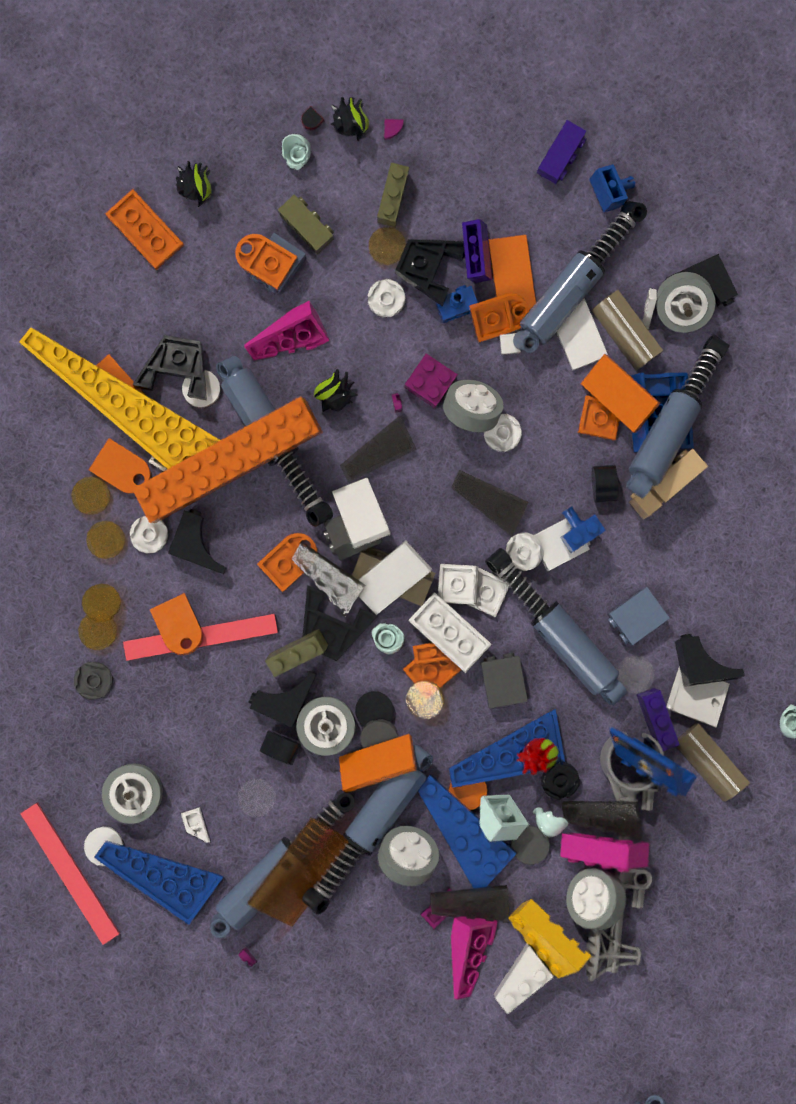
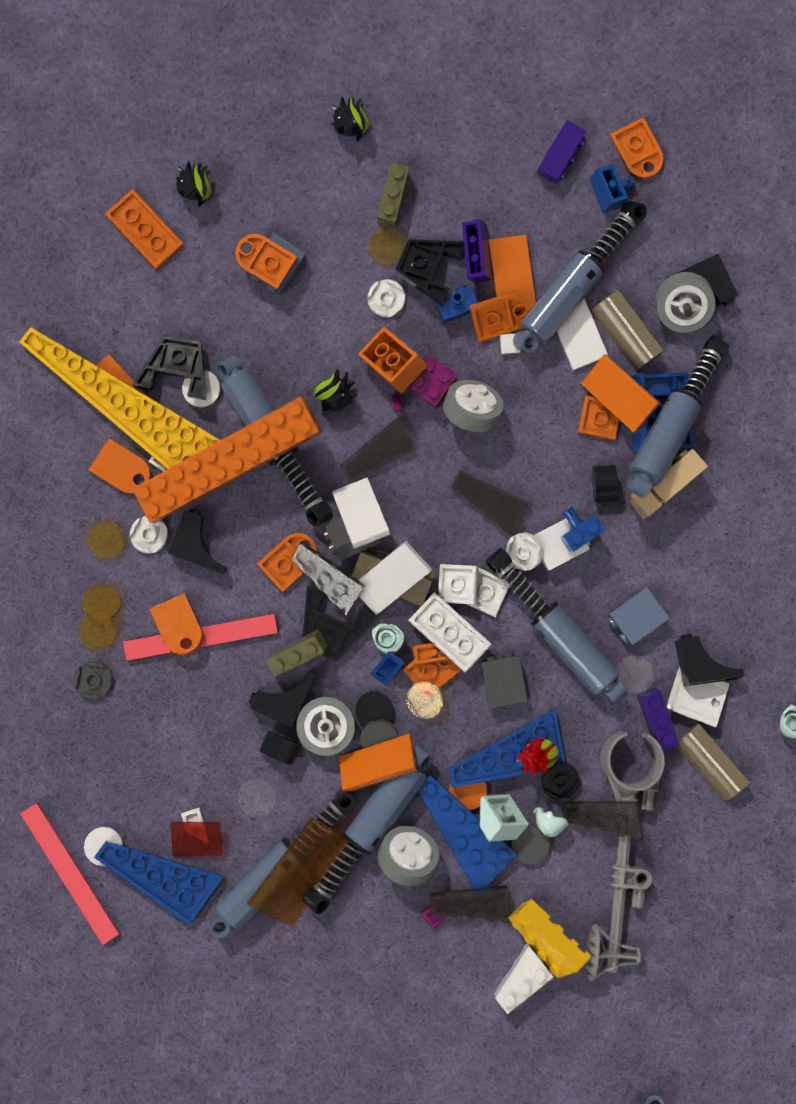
(90, 495): clear yellow tile -> none
(132, 793): wheel -> none
(196, 838): none -> clear red piece
(245, 955): magenta tile -> none
(294, 330): dark pink wedge -> none
(296, 151): light aqua hair -> none
(306, 223): olive brick -> none
(311, 119): black tile -> none
(387, 667): none -> blue slope
(392, 128): magenta tile -> none
(392, 360): none -> orange brick
(468, 945): dark pink wedge -> none
(503, 438): white tile -> none
(595, 899): wheel -> none
(604, 851): dark pink wedge -> none
(637, 147): none -> orange tile
(649, 307): white tile -> none
(652, 763): blue piece -> none

